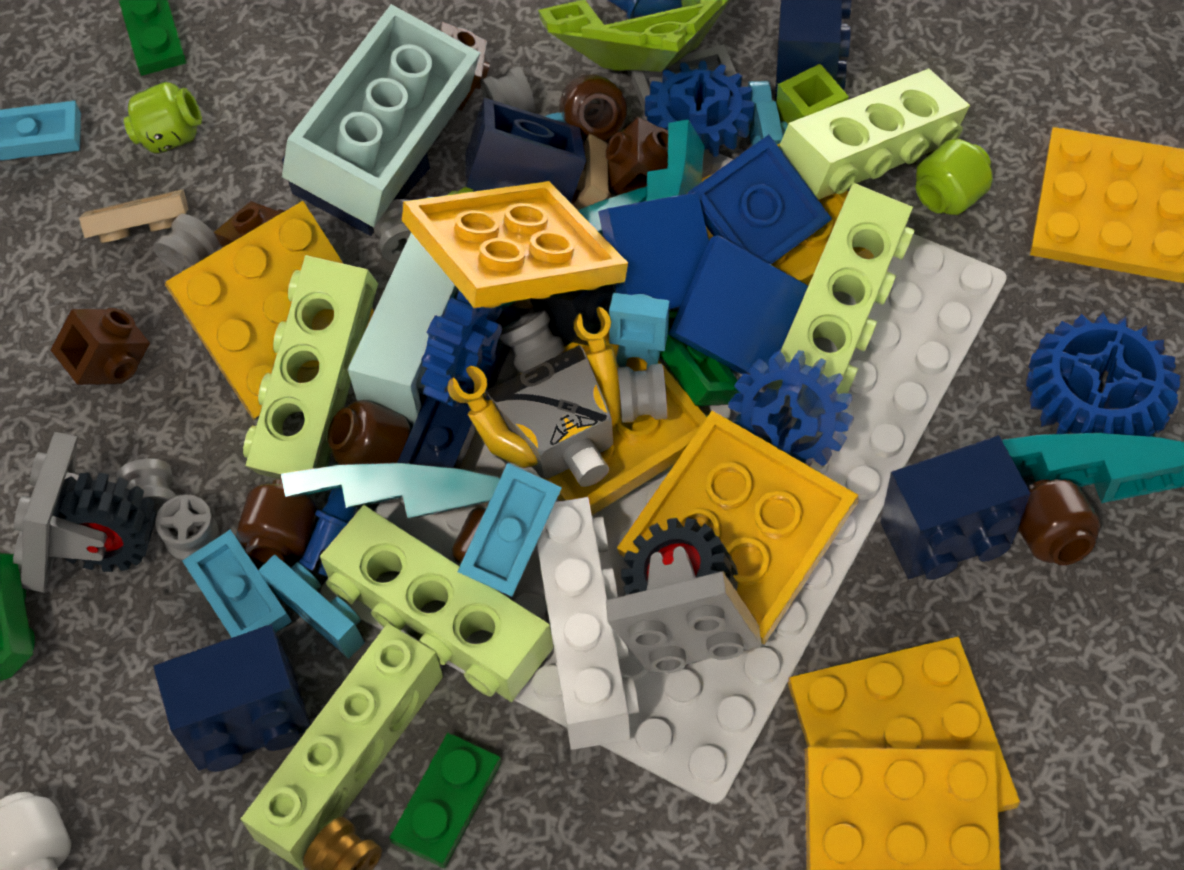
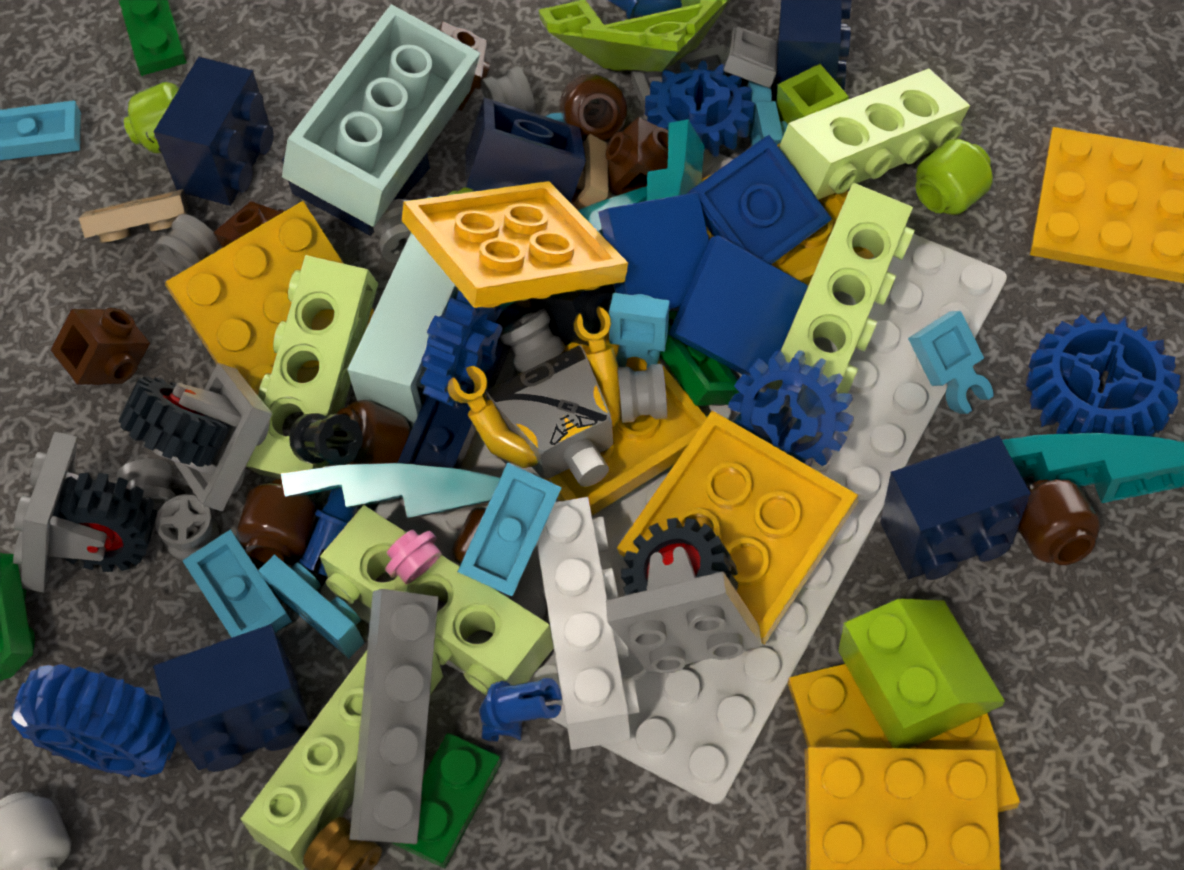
(94, 720): none -> blue gear
(200, 430): none -> plate
(214, 131): none -> dark blue brick
(323, 432): none -> black bush
(394, 717): none -> light grey plate
(412, 555): none -> bright pink plate
(511, 704): none -> blue piece
(751, 56): none -> light grey tile
(916, 670): none -> lime slope
(948, 356): none -> medium azure plate

